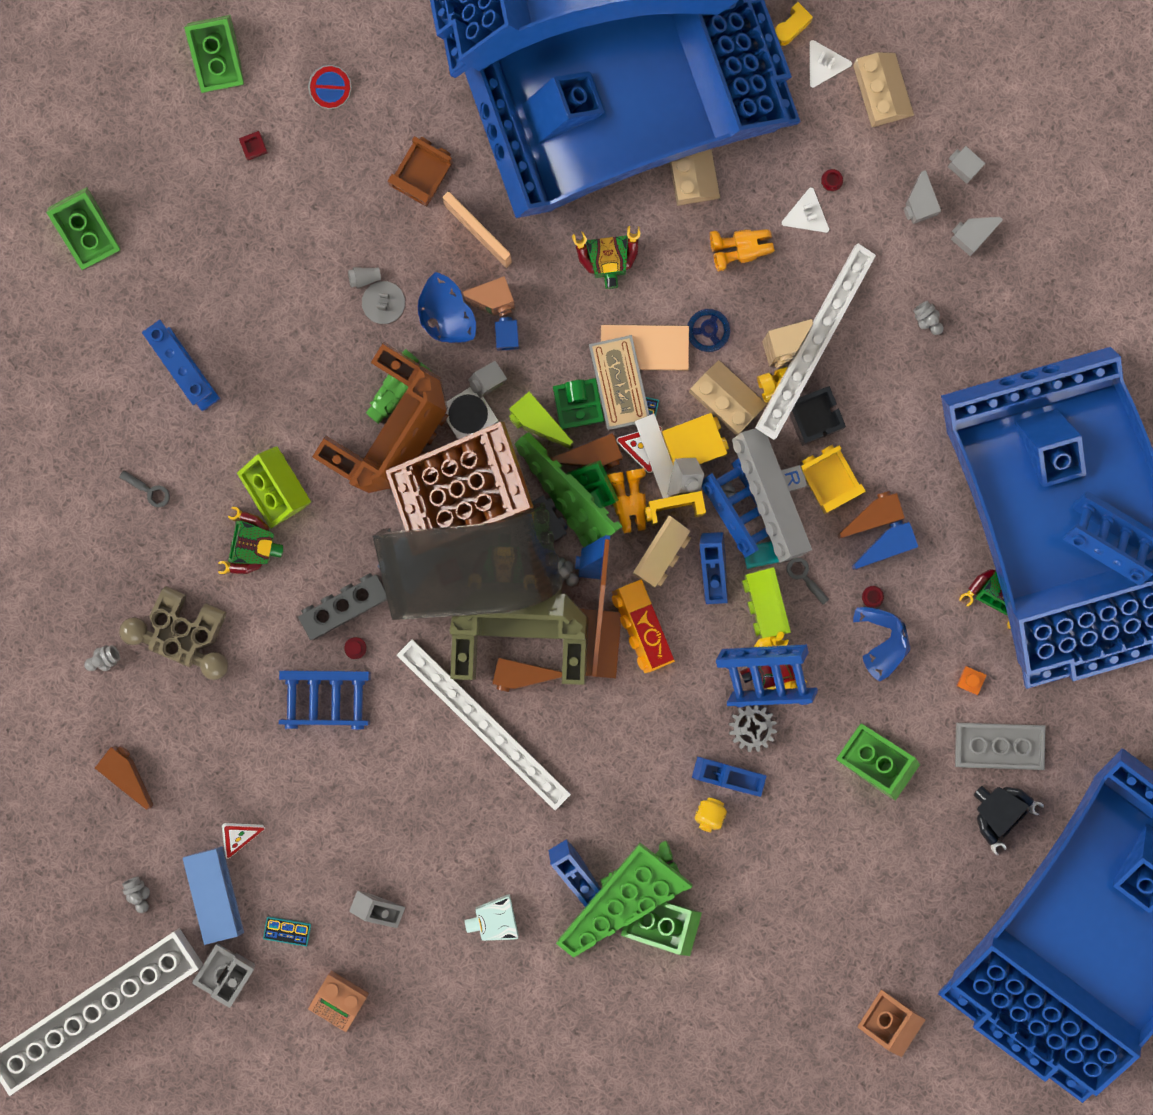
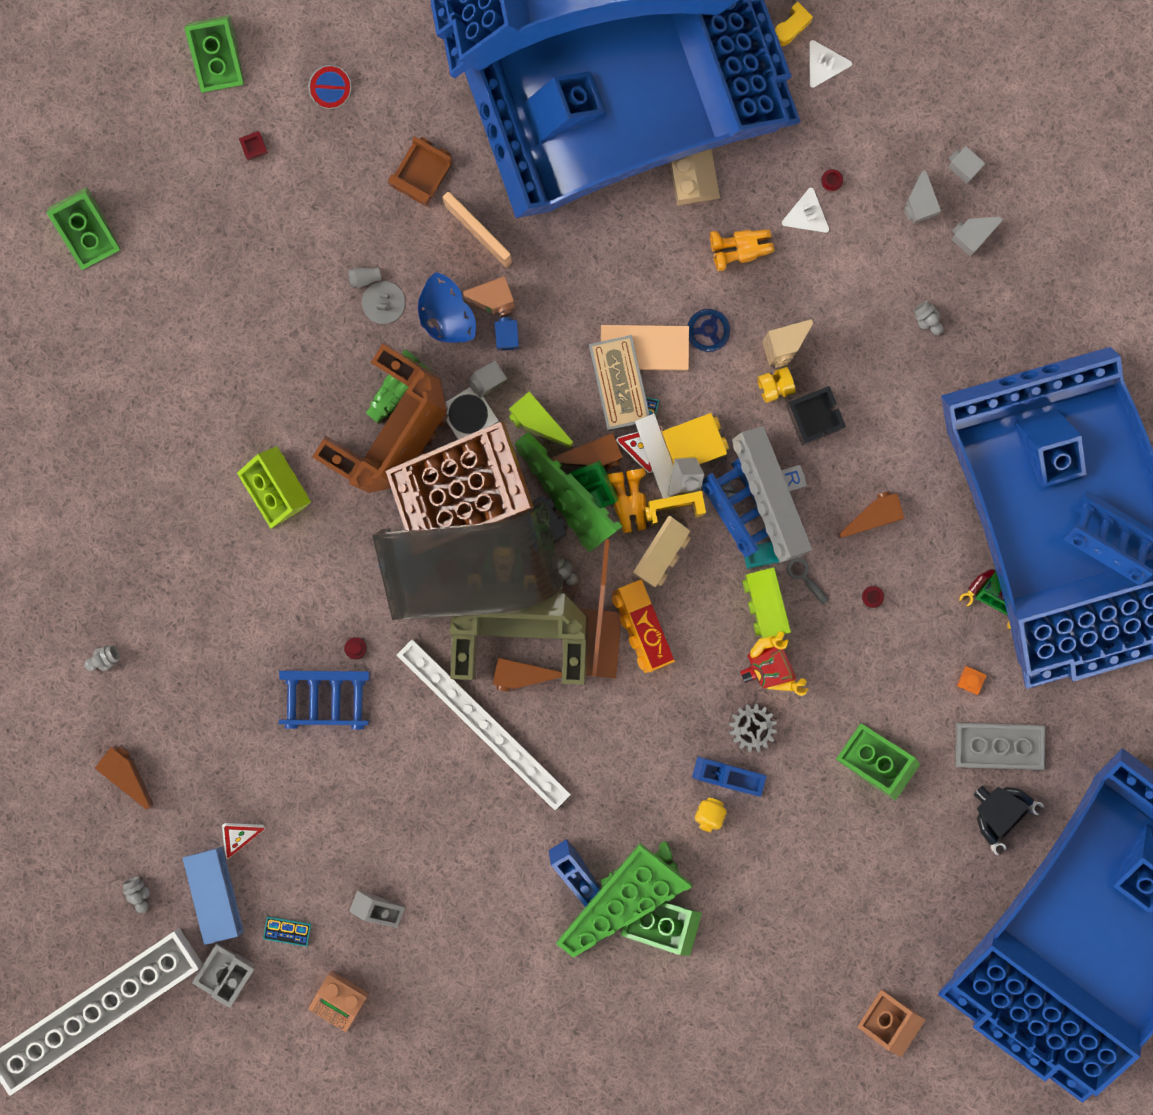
(142, 487): dark grey piece -> none
(170, 602): dark tan connector -> none
(180, 365): blue fence -> none
(250, 544): torso -> none
(316, 628): dark grey brick -> none
(494, 920): light aqua torso -> none
(578, 403): green plate -> none
(591, 559): blue slope -> none
(608, 256): torso -> none
(714, 567): blue slope -> none
(727, 398): tan slope -> none
(773, 657): blue fence -> none
(815, 341): white plate -> none
(831, 478): yellow panel -> none
(882, 88): tan slope -> none
(890, 543): blue slope -> none
(890, 652): blue piece -> none

